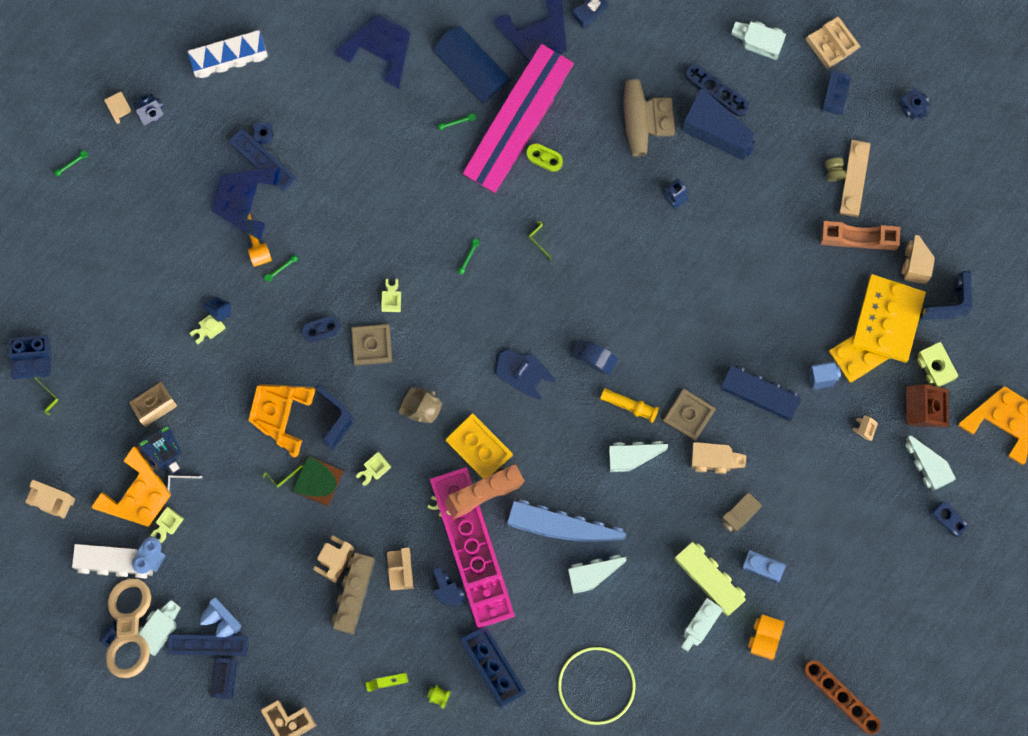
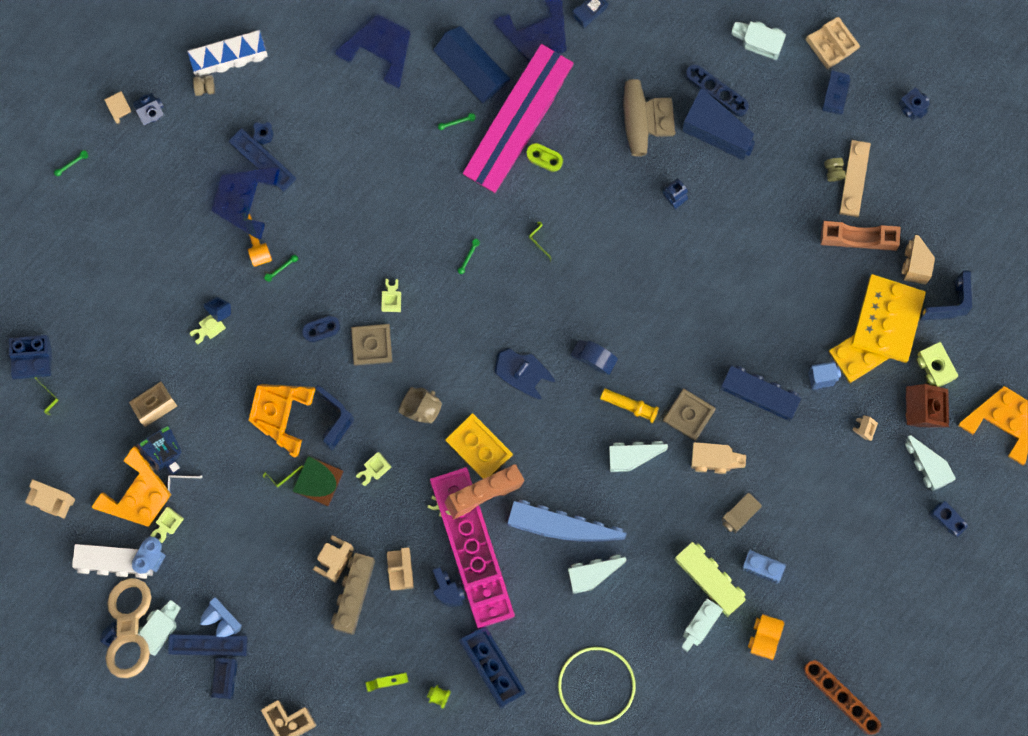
(204, 85): none -> dark tan wheel

